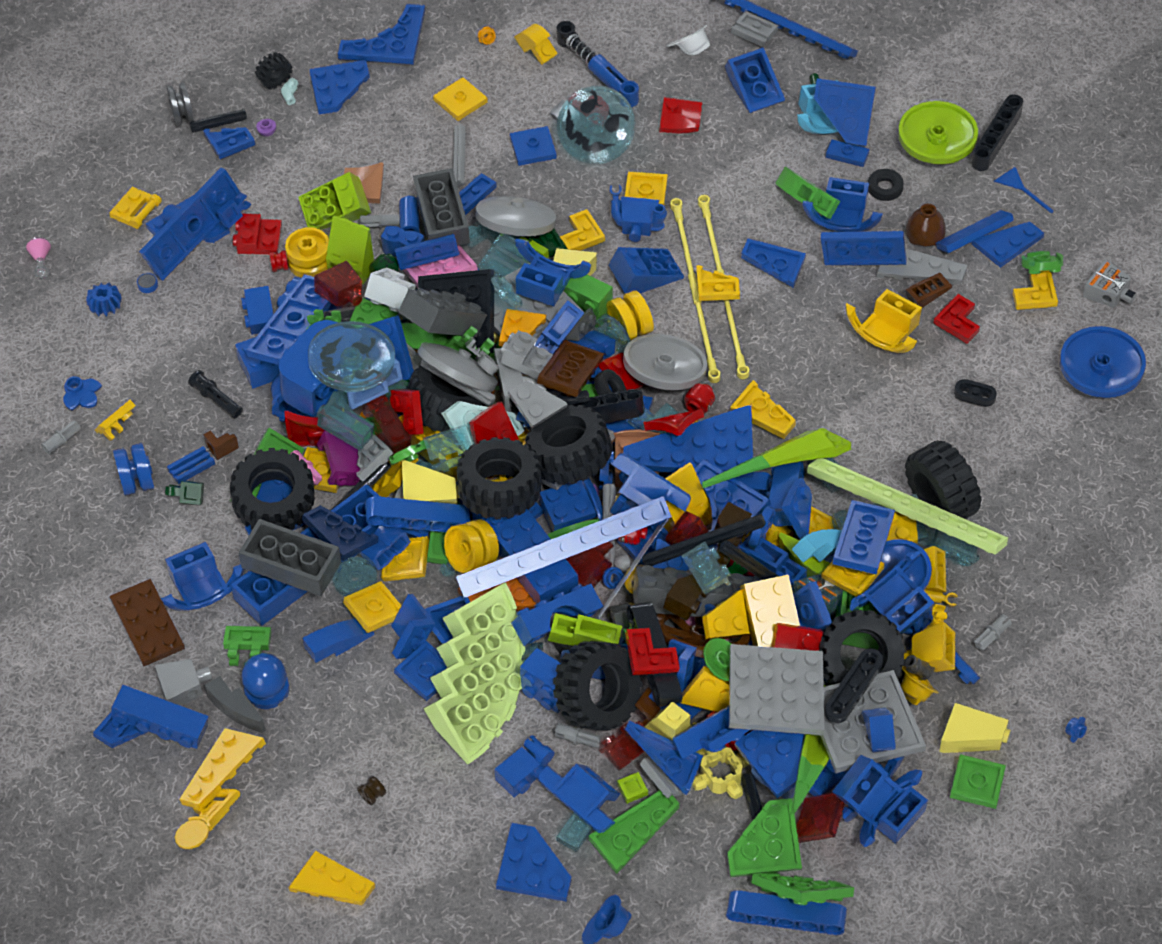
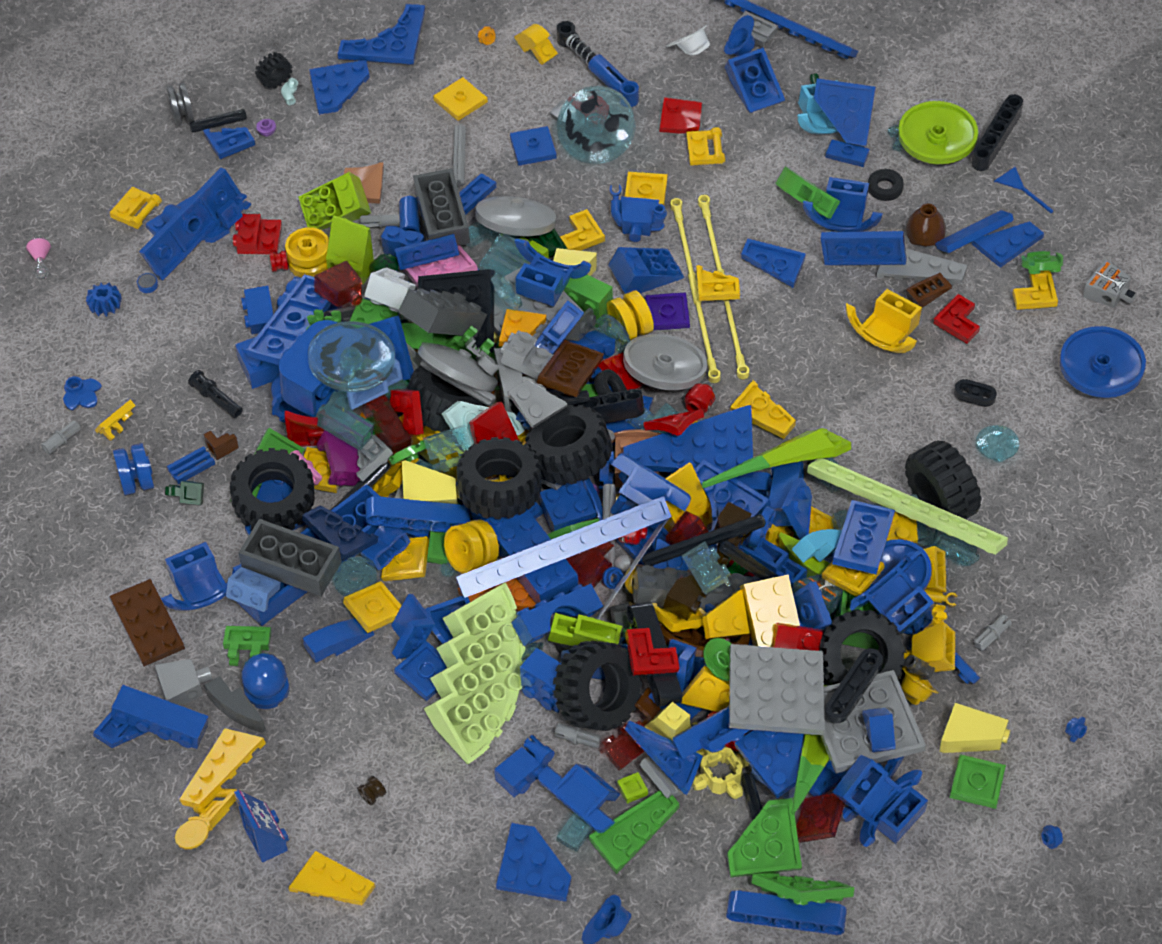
(251, 588): none -> medium blue bracket
(261, 826): none -> blue slope
(669, 310): none -> dark purple tile
(675, 623): none -> yellow wing
(698, 147): none -> yellow plate
(741, 38): none -> blue piece
(894, 133): none -> clear light blue arm
(997, 442): none -> clear light blue dish
(1052, 836): none -> blue plate

